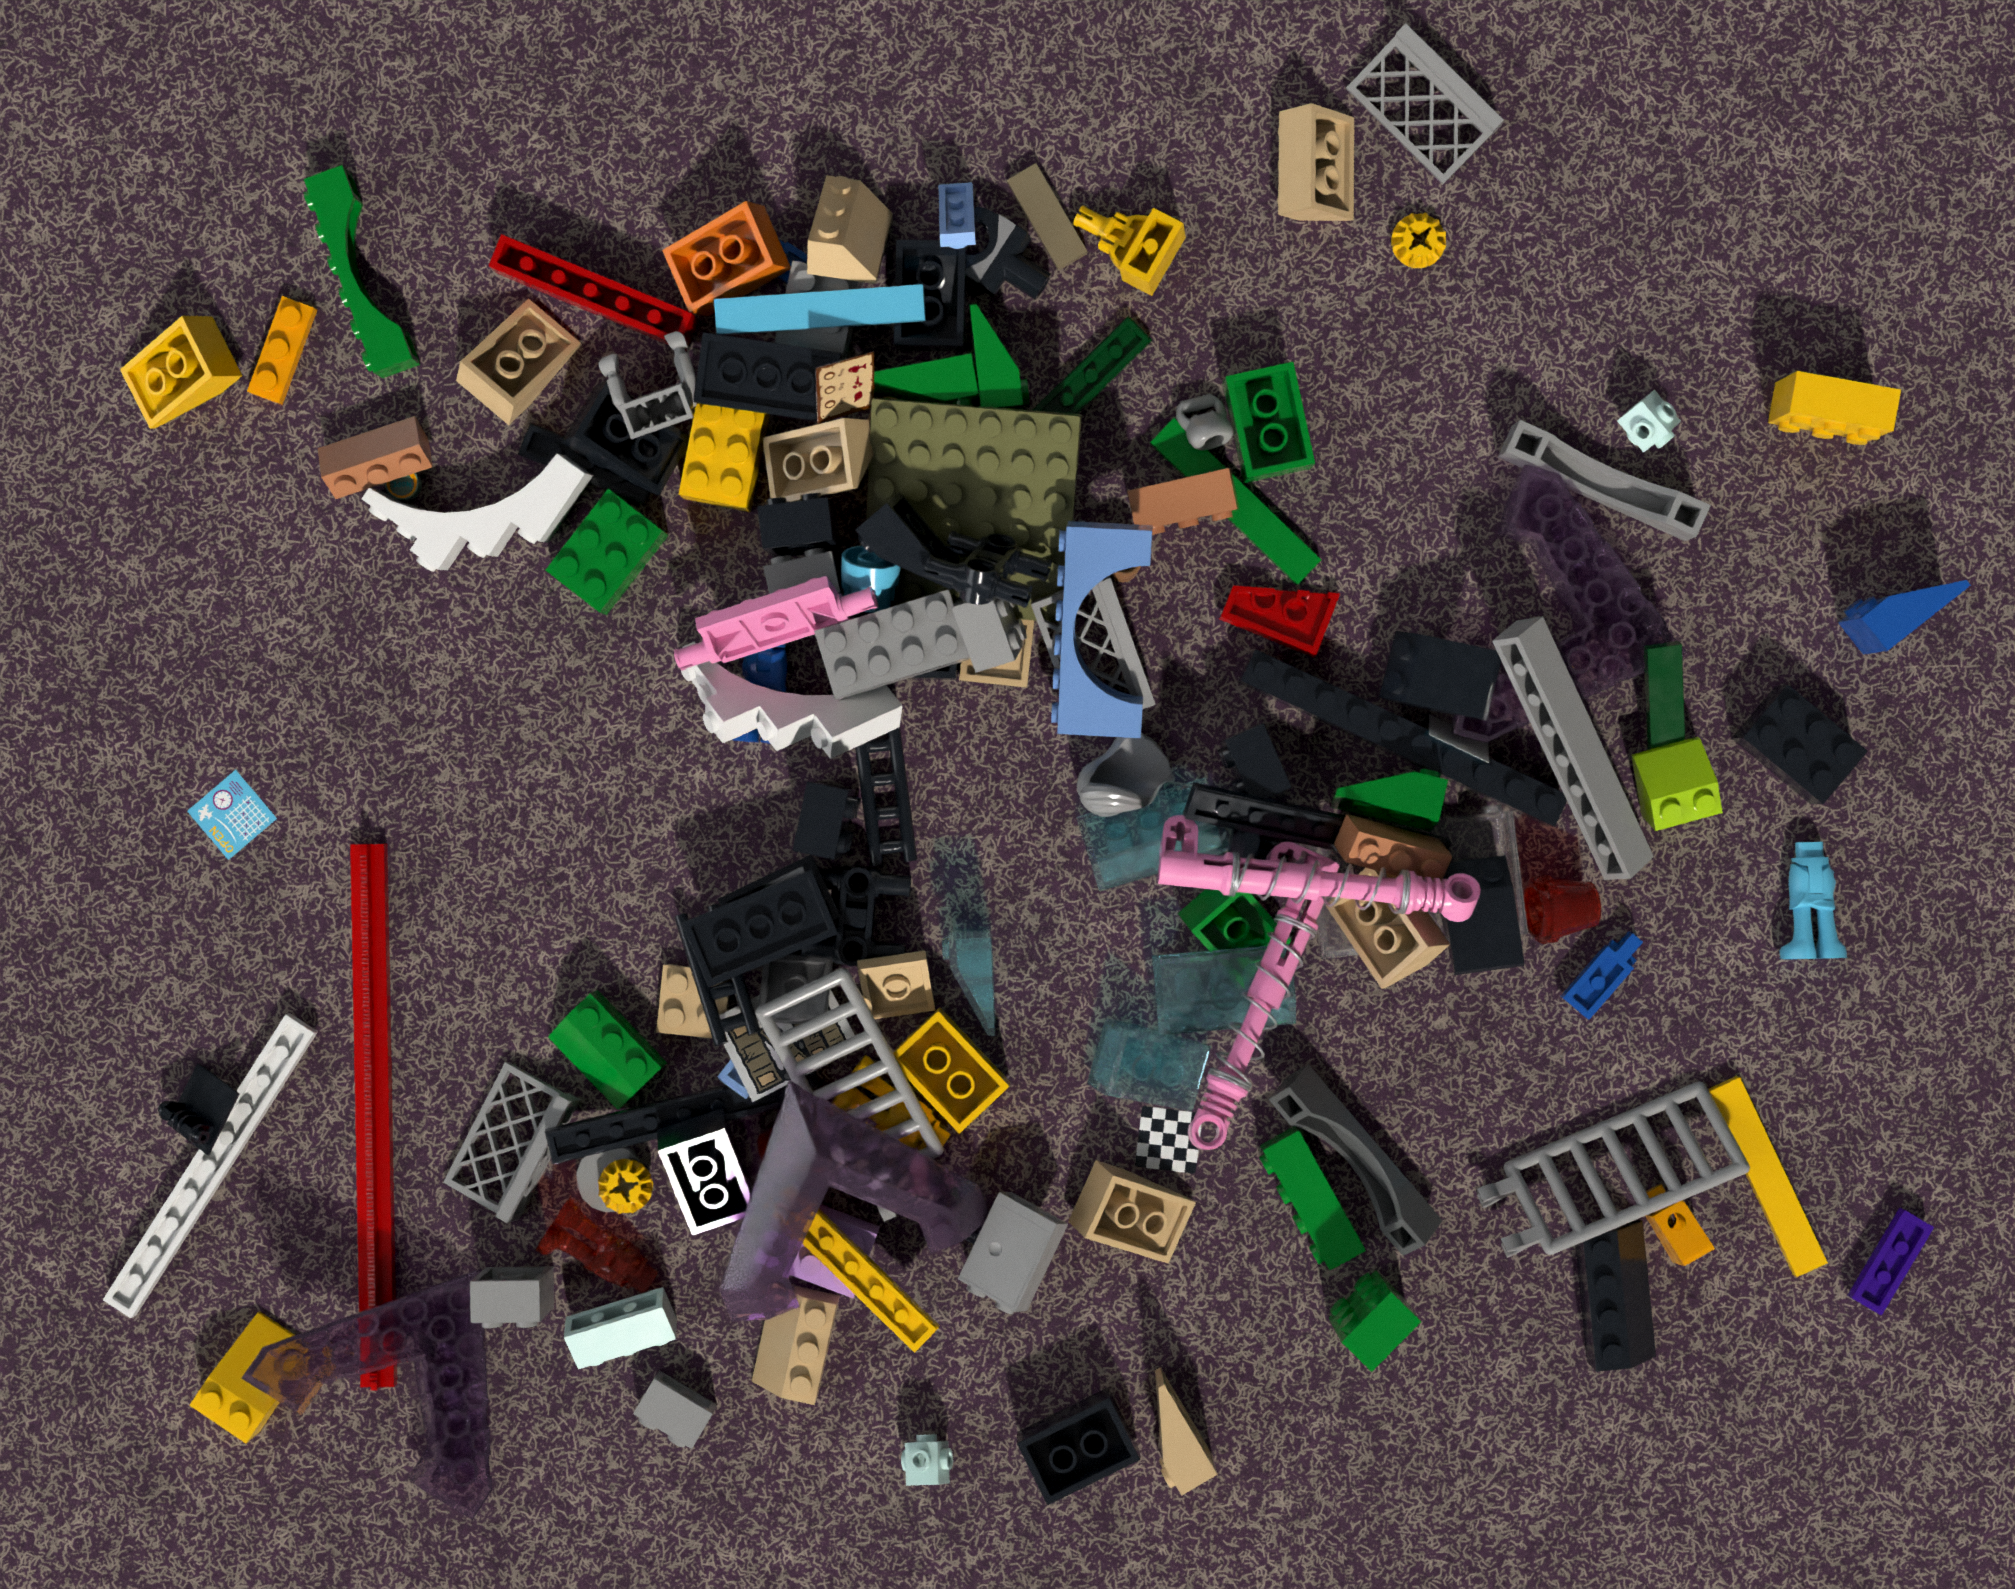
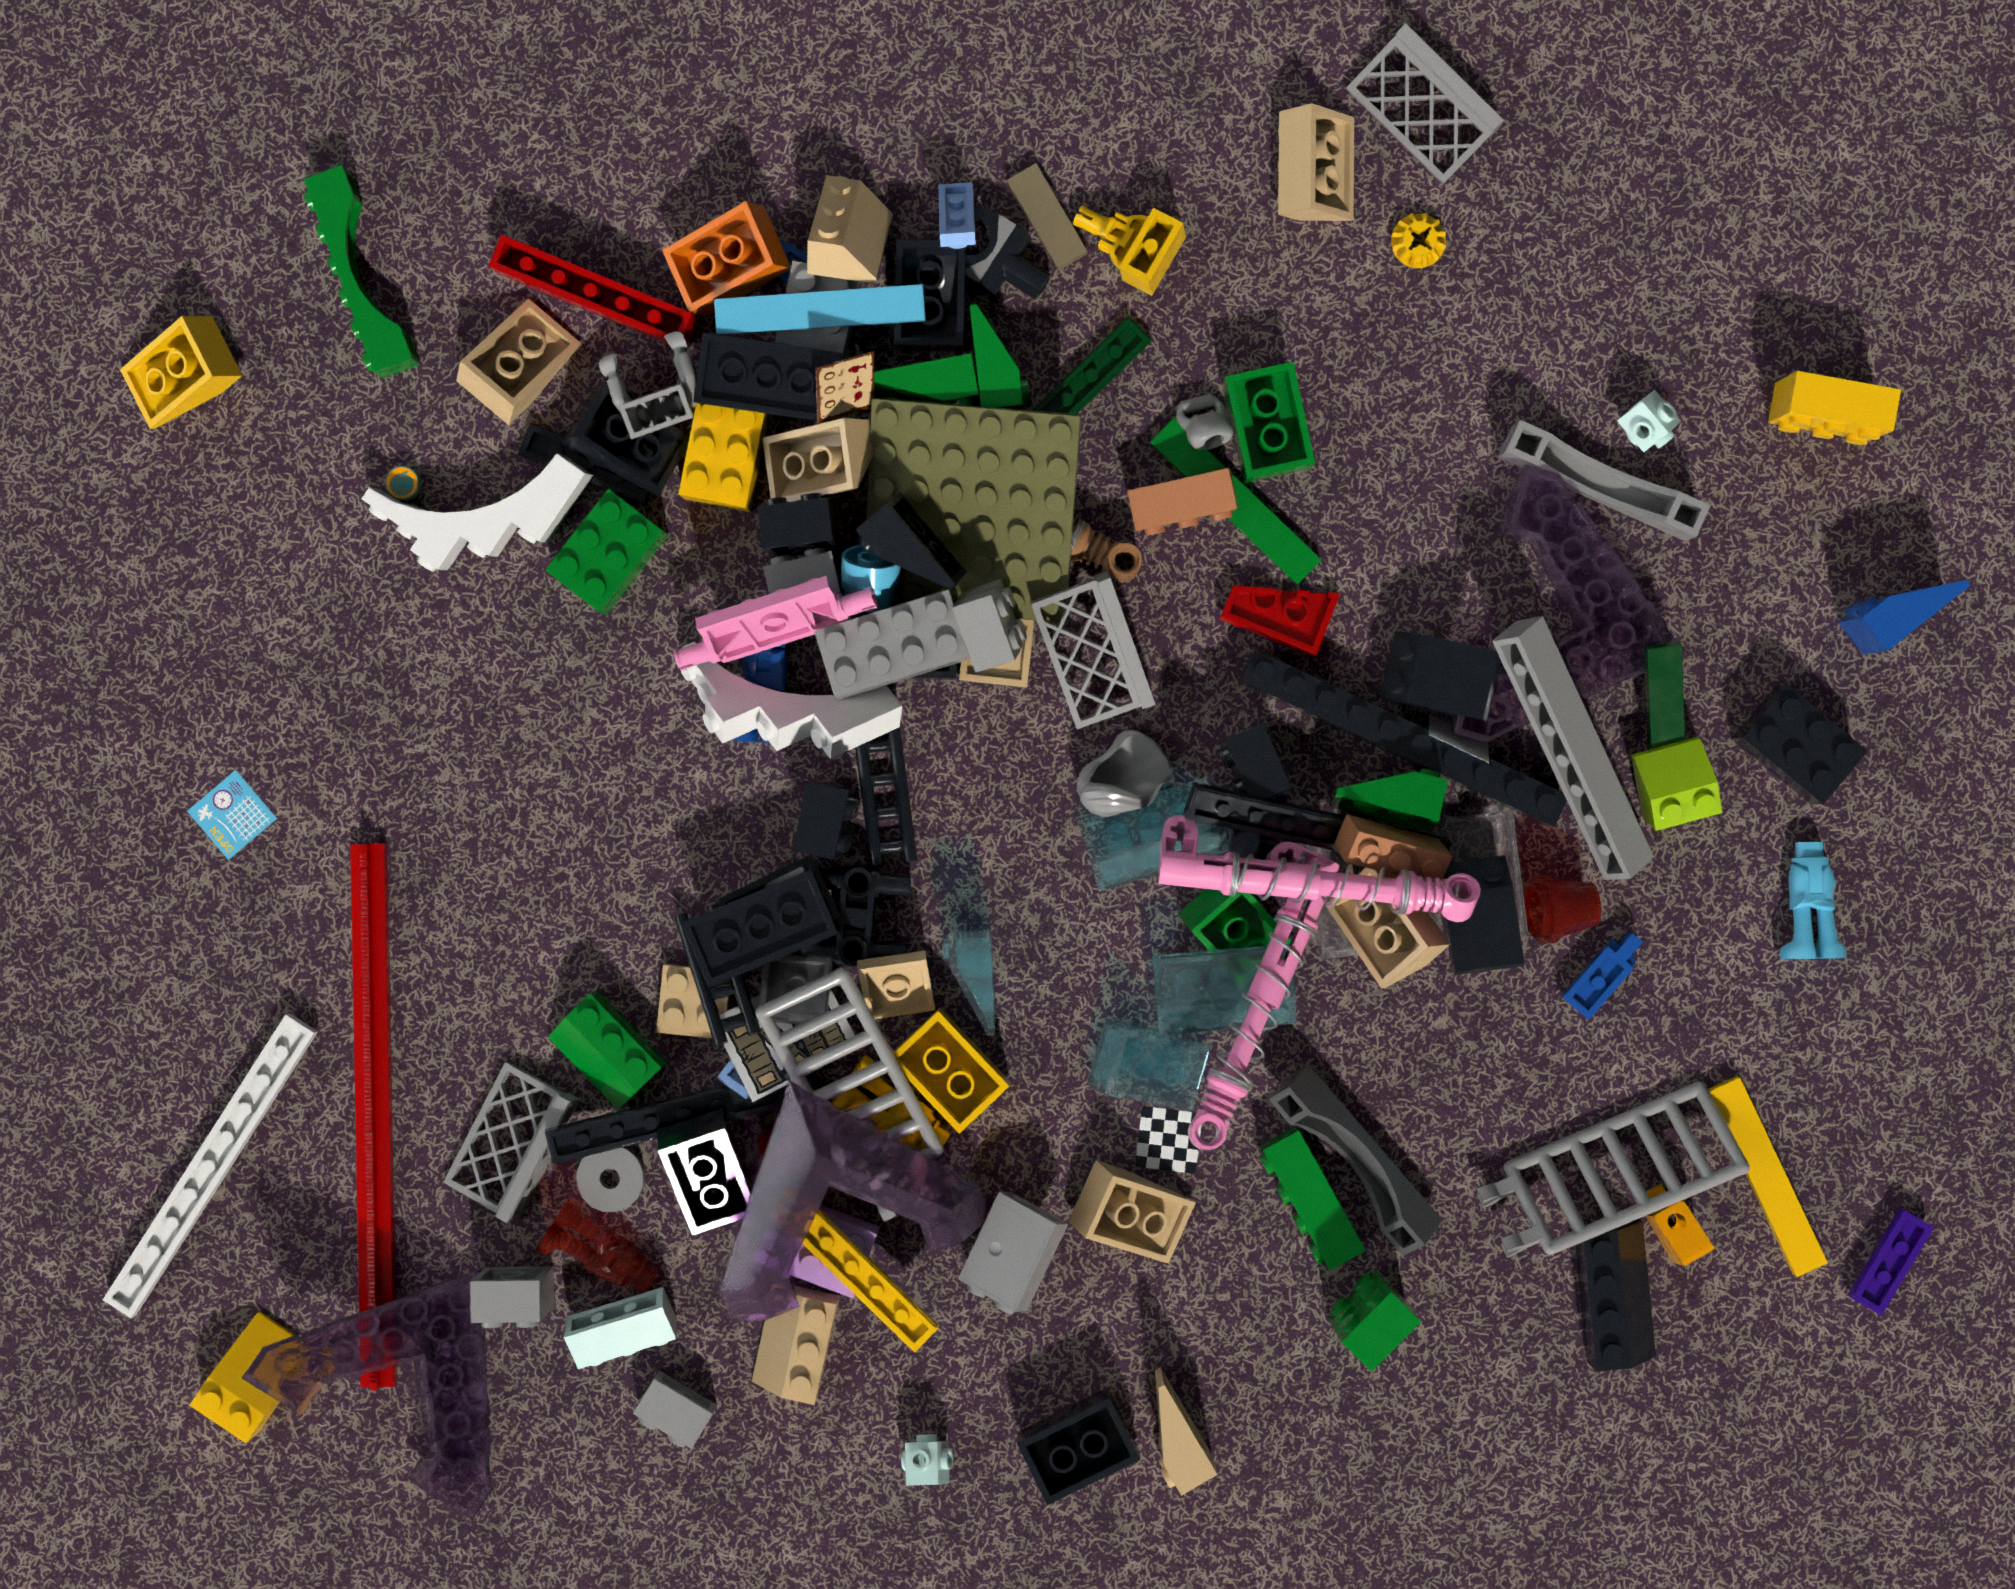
(201, 1109): black hinge -> none
(282, 350): light orange plate -> none
(375, 457): nougat brick -> none
(632, 1172): yellow gear -> none
(988, 569): black piece -> none
(1091, 555): medium blue arch -> none

